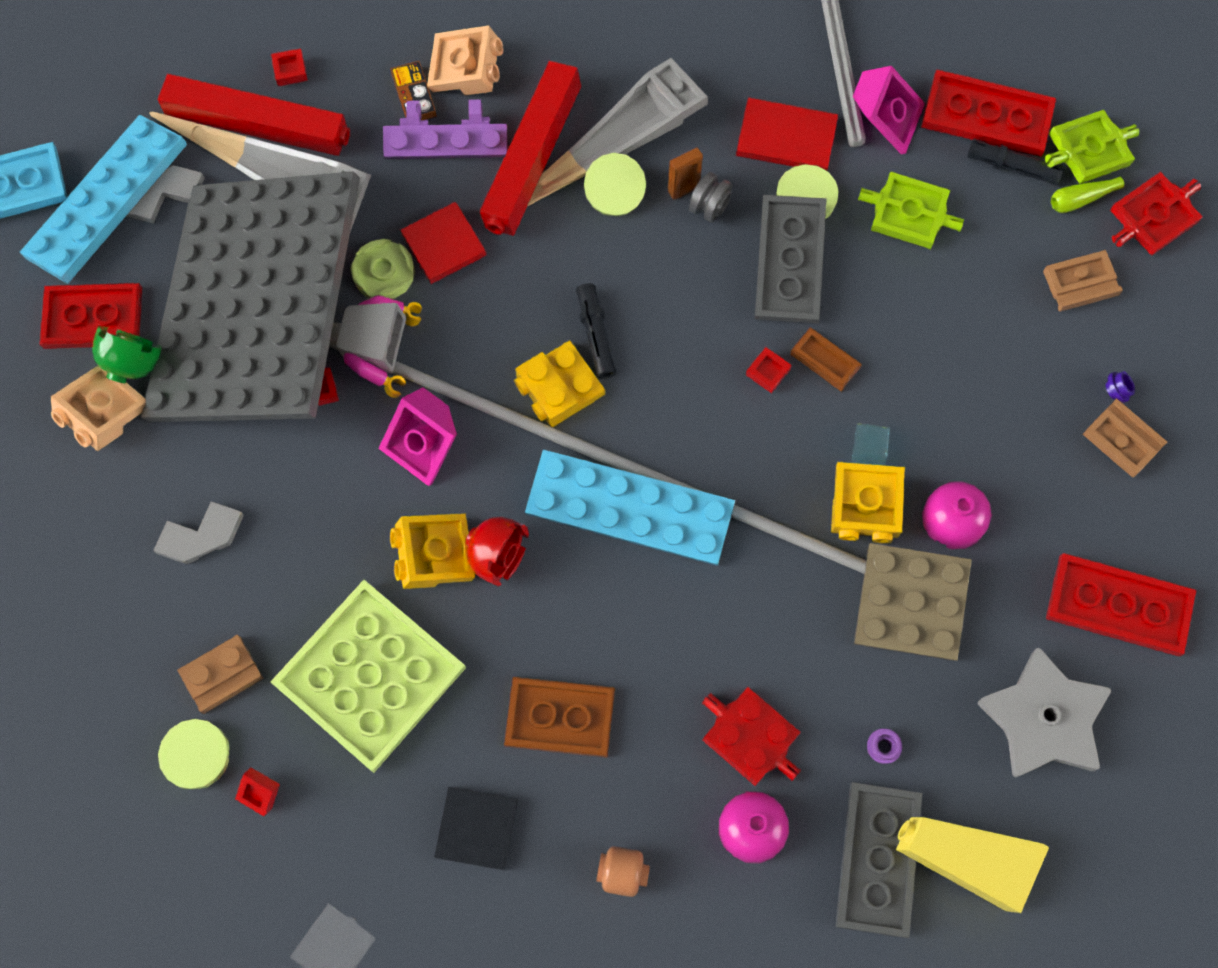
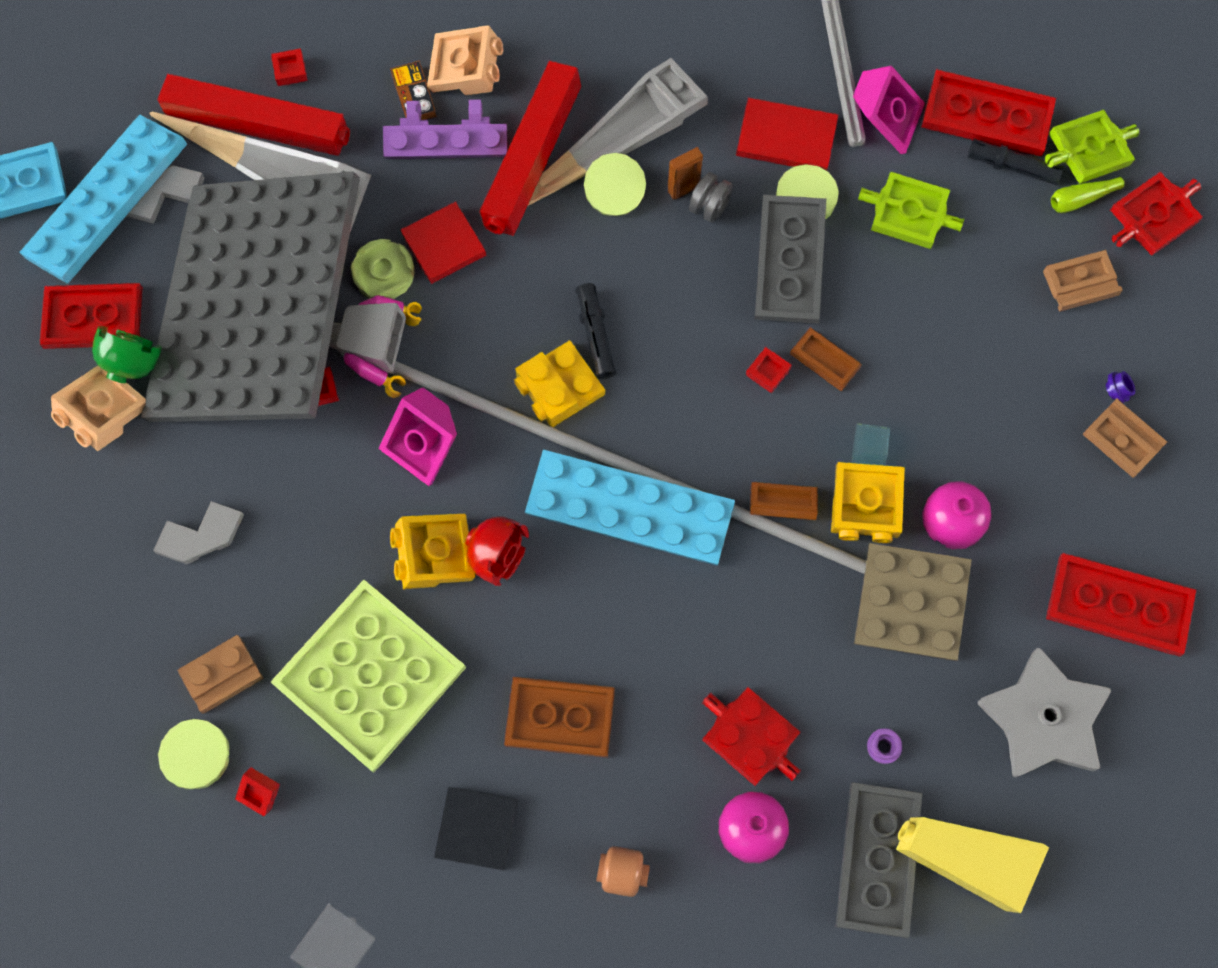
(784, 500): none -> dark orange tile

